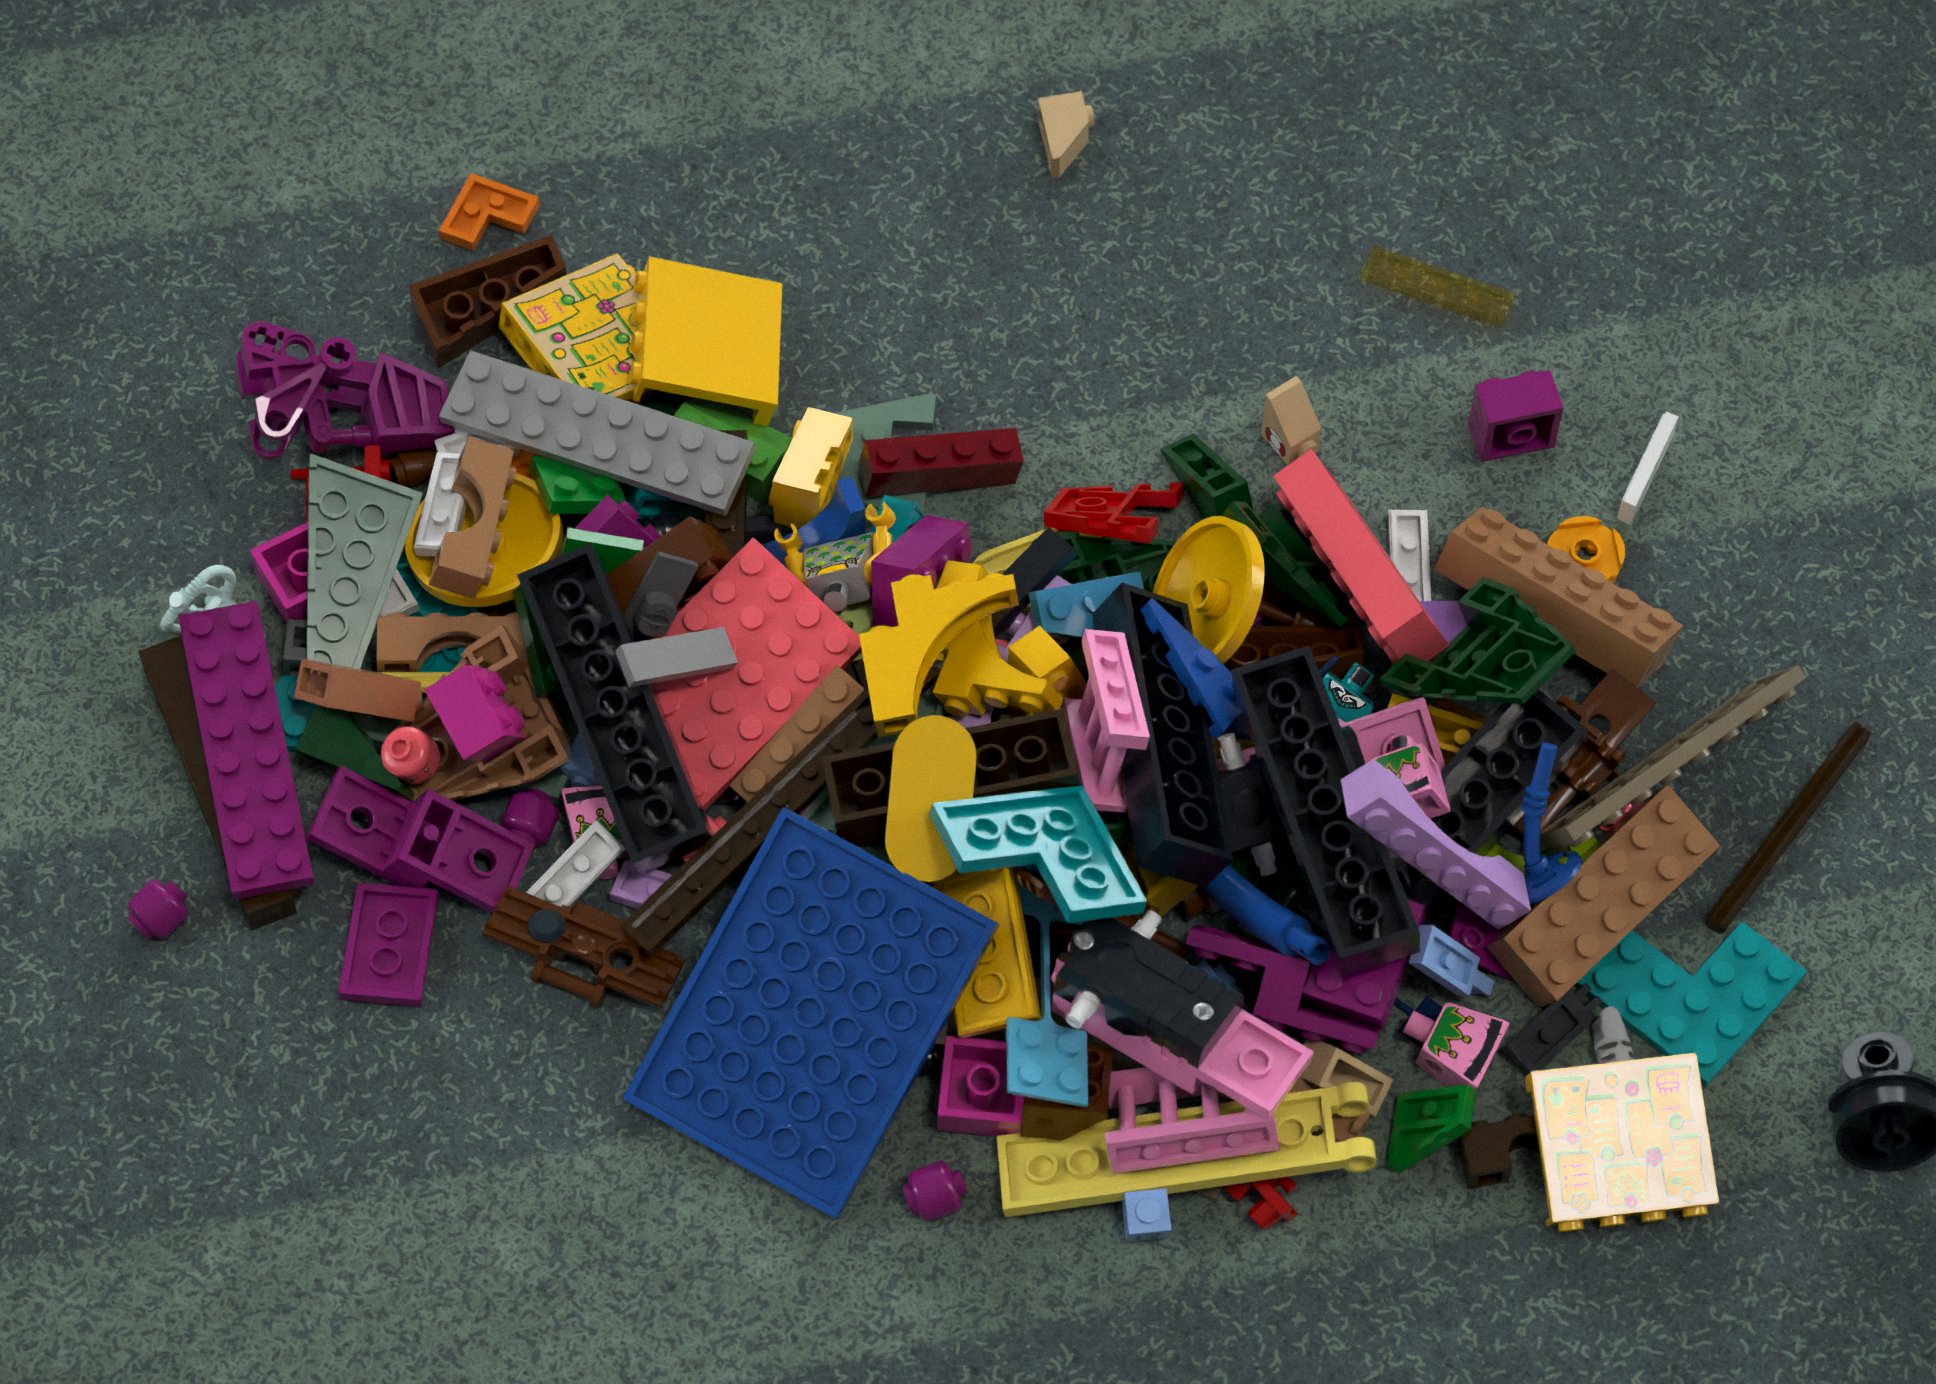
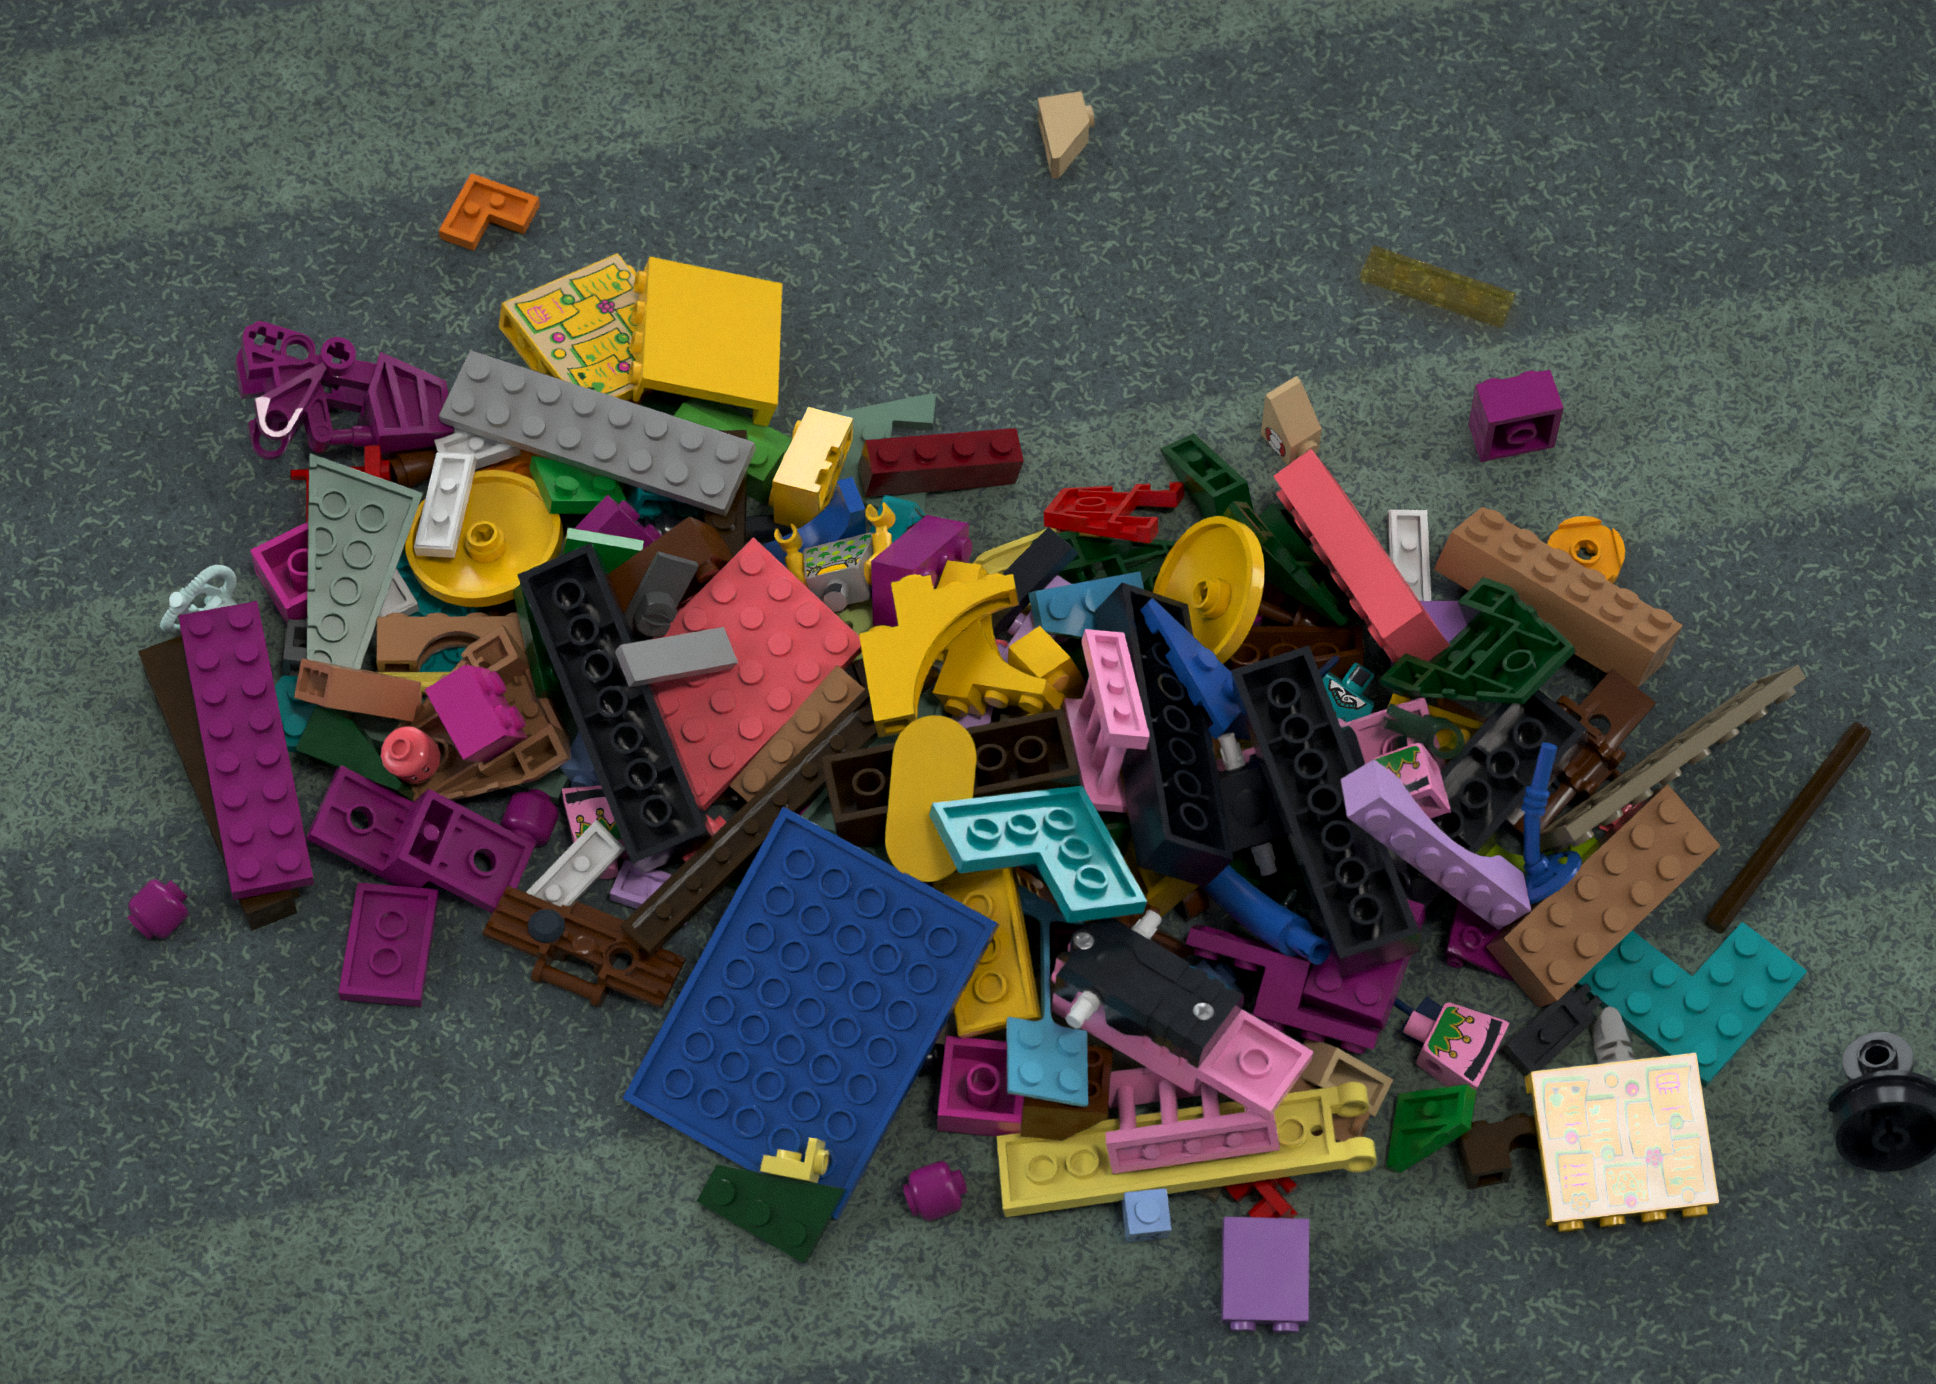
(465, 303): reddish brown wedge -> none
(481, 480): medium nougat arch -> none
(773, 1207): none -> dark green wing
(789, 1163): none -> light yellow bracket
(1265, 1273): none -> medium lavender brick
(1423, 730): none -> clear green pin
(1450, 963): light blue hinge -> none
(1647, 468): white tile -> none

